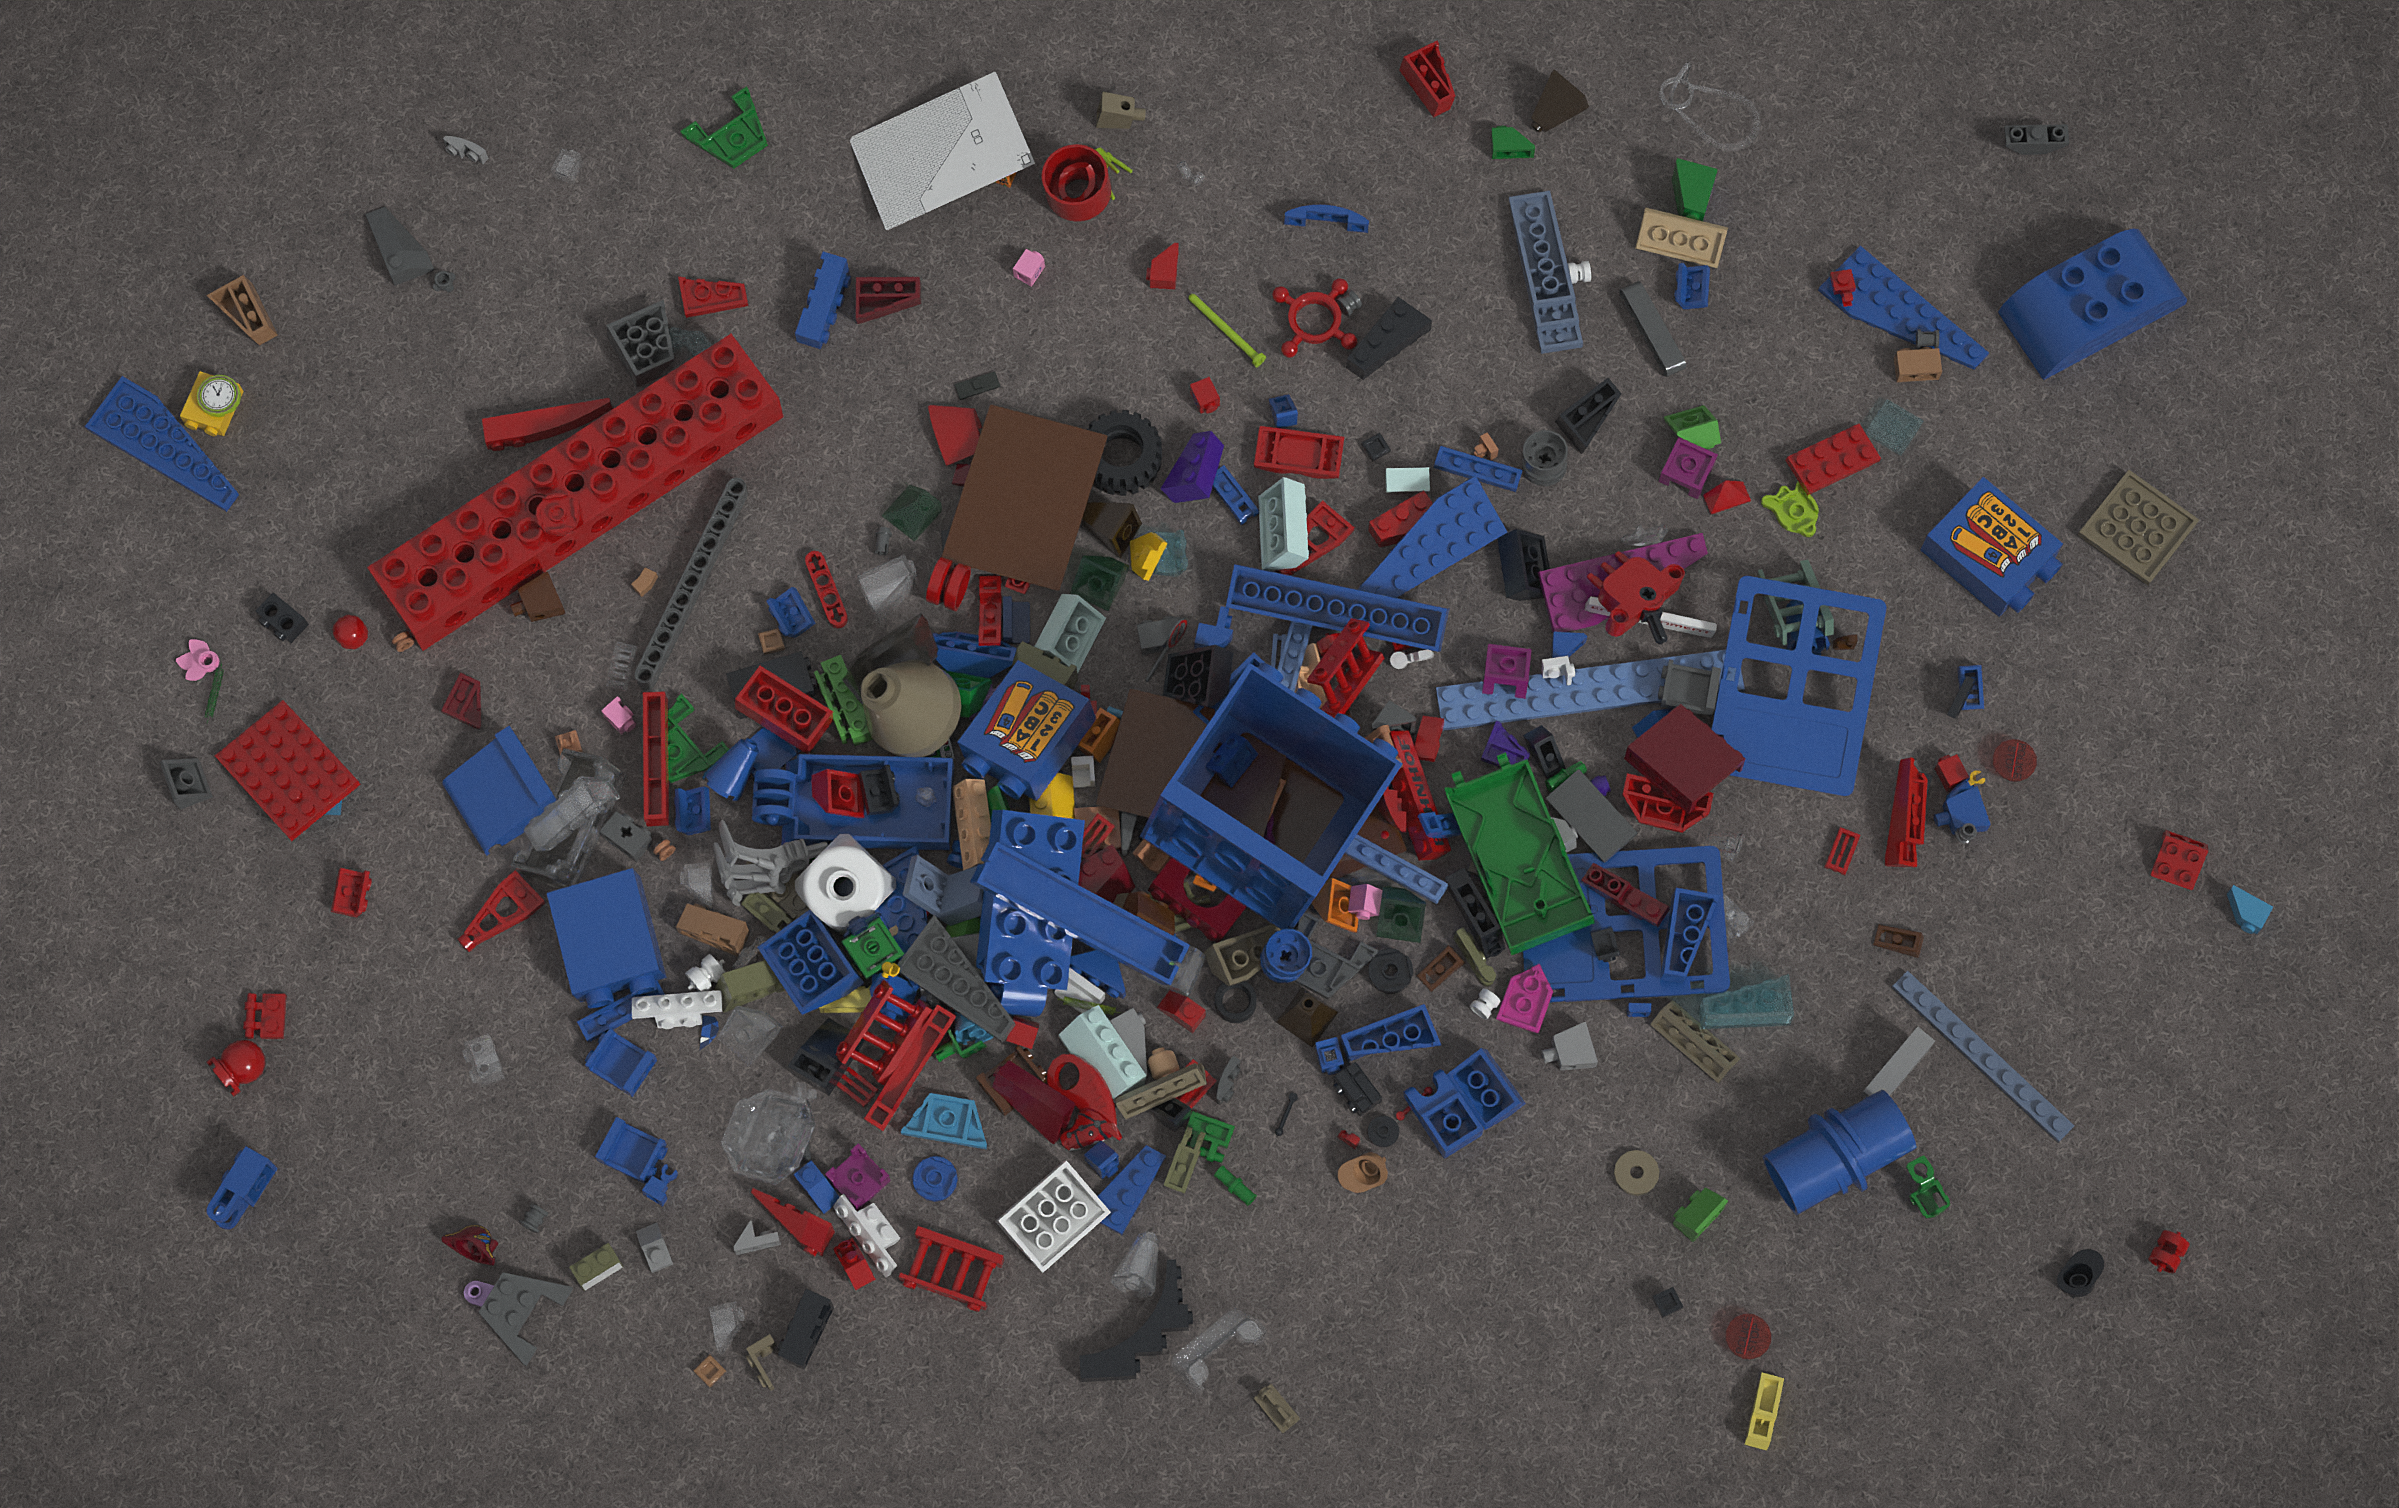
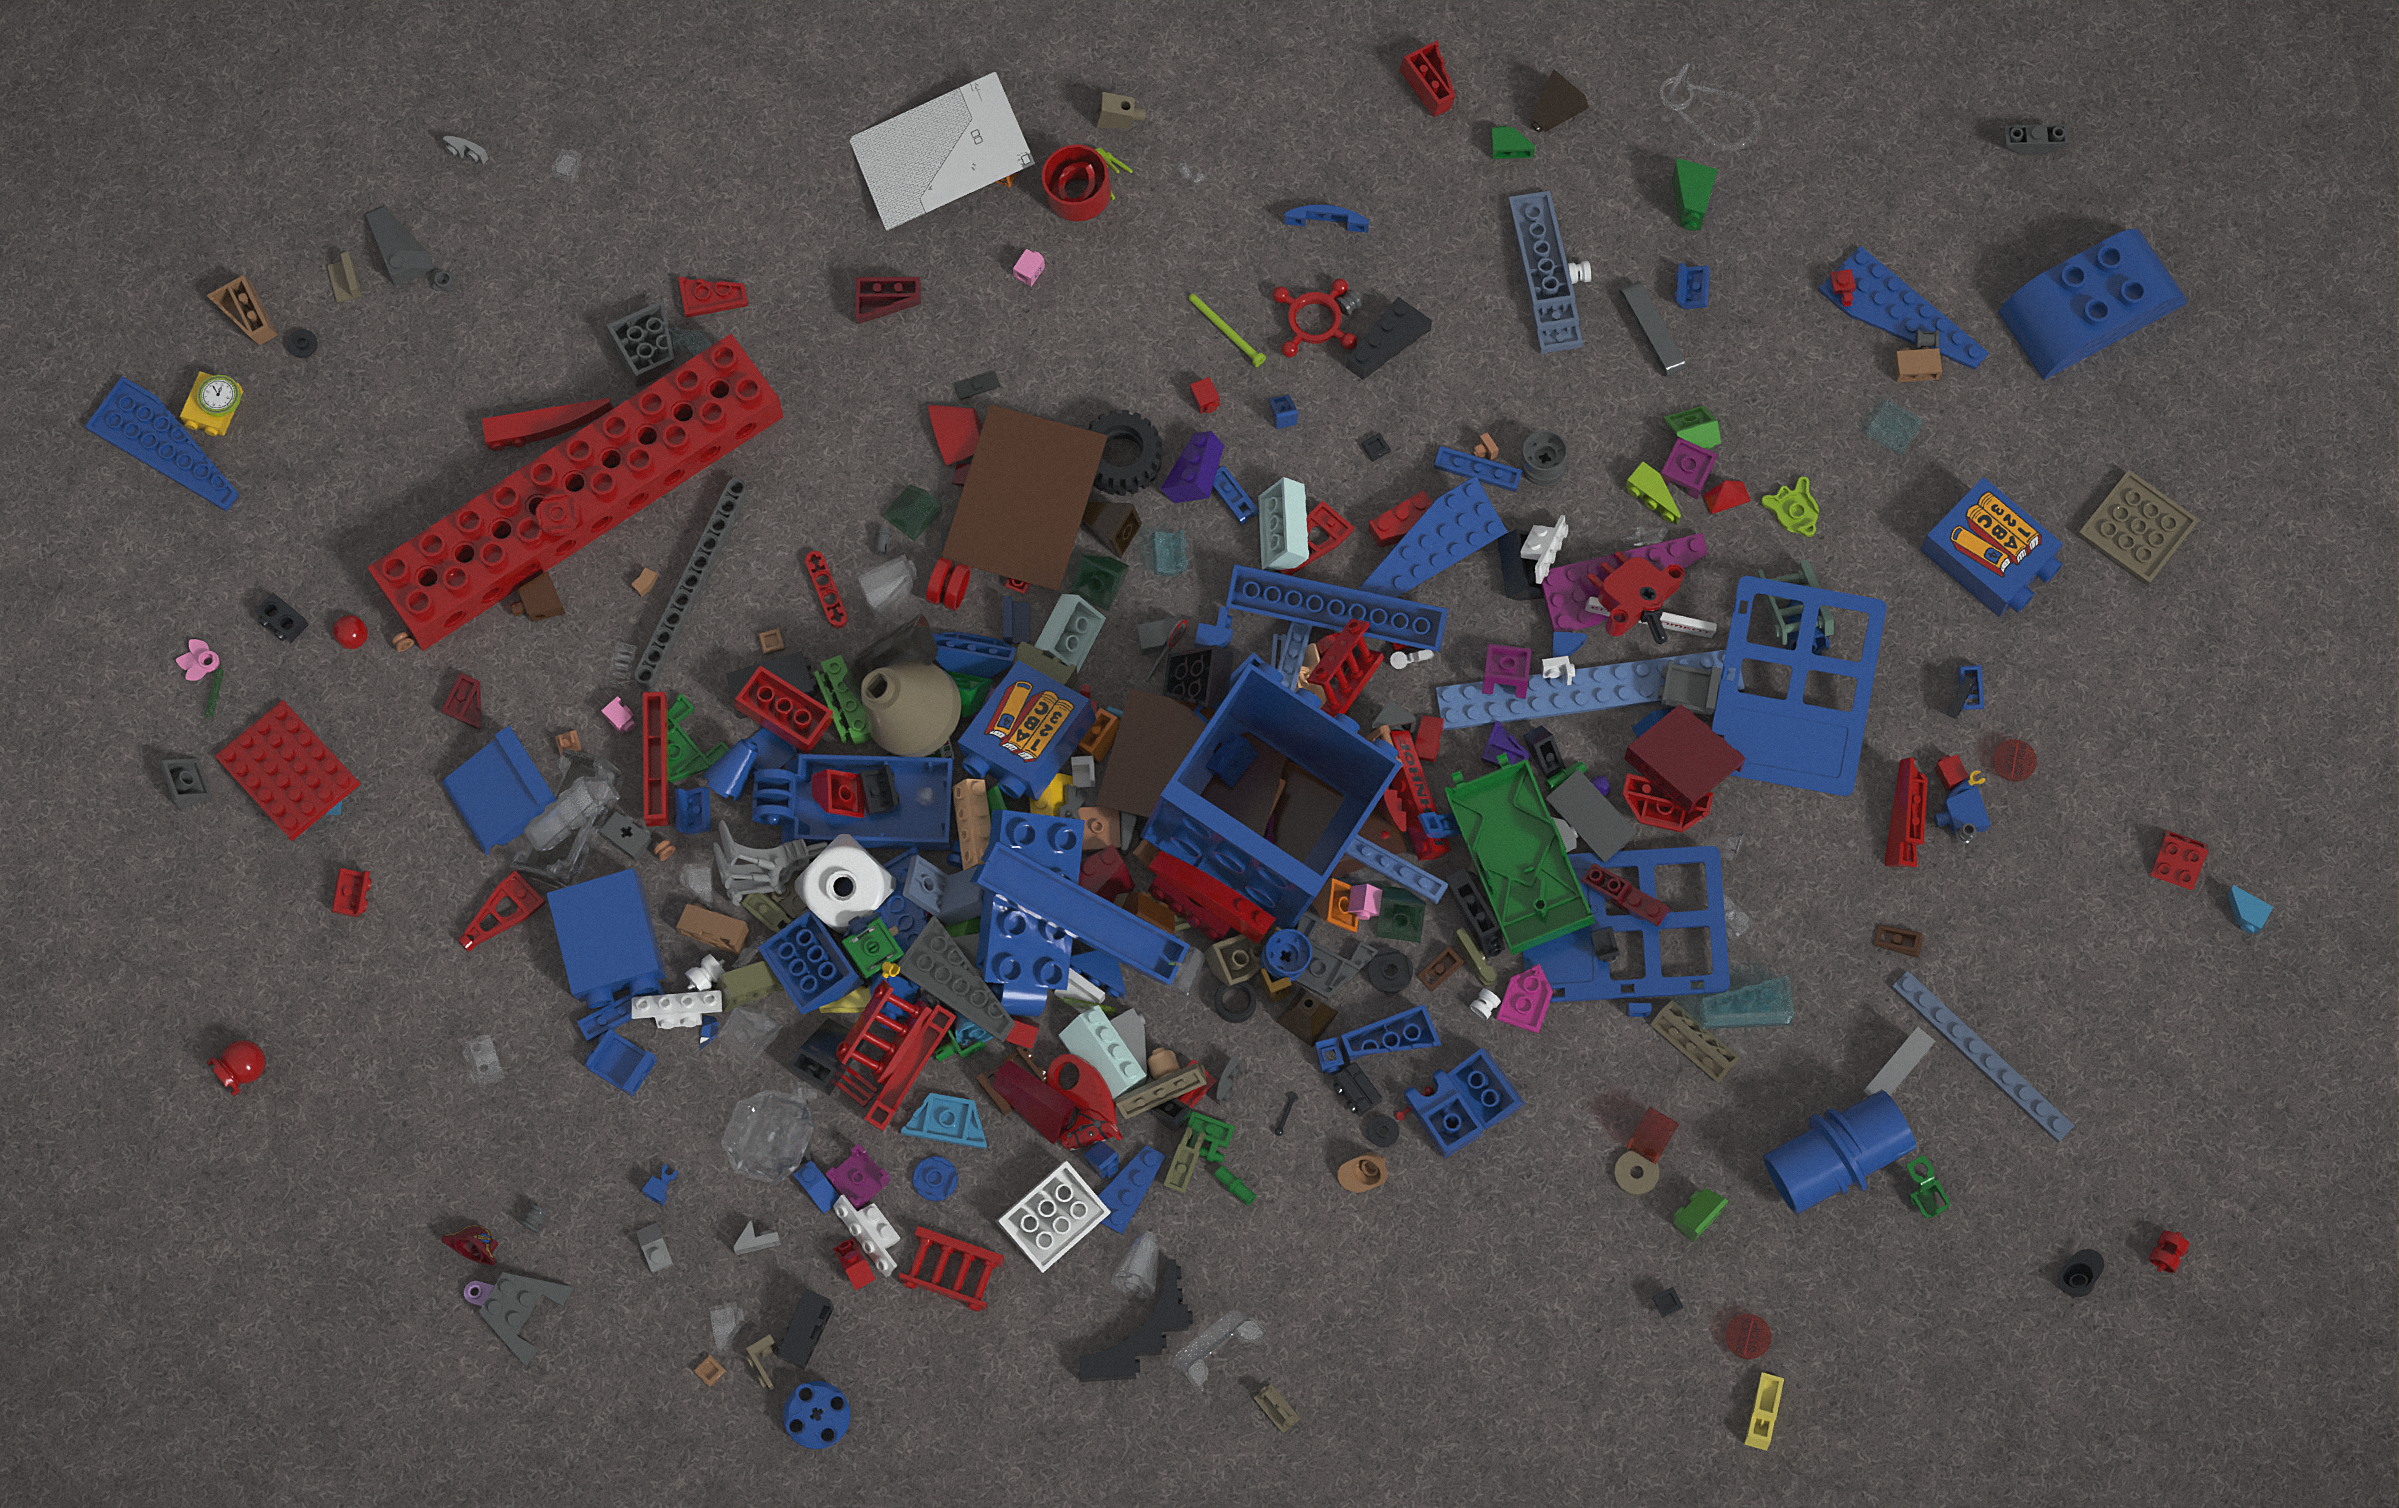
(240, 1187): blue brick -> none
(272, 1016): red plate -> none
(302, 343): none -> black piece
(344, 279): none -> dark tan panel
(596, 1266): olive brick -> none
(631, 1151): blue panel -> none
(735, 140): green wing -> none
(790, 613): blue bracket -> none
(806, 1229): red wedge -> none
(816, 1415): none -> blue piece
(823, 301): blue wedge -> none
(990, 610): red slope -> none
(1073, 801): none -> dark grey piece
(1093, 836): red tile -> none
(1146, 554): yellow plate -> none
(1164, 269): red slope -> none
(1182, 1010): red slope -> none
(1214, 896): none -> red slope
(1276, 990): none -> pearl gold panel
(1299, 452): red slope -> none
(1350, 1139): red tile -> none
(1407, 480): light aqua hinge -> none
(1542, 546): none -> white bracket
(1572, 1049): light grey torso -> none
(1586, 415): black wedge -> none
(1651, 488): none -> lime slope
(1652, 1135): none -> clear red head
(1681, 237): tan tile -> none
(1686, 927): blue wedge -> none
(1833, 459): red plate -> none
(1836, 868): red tile -> none
(1846, 642): reddish brown tile -> none

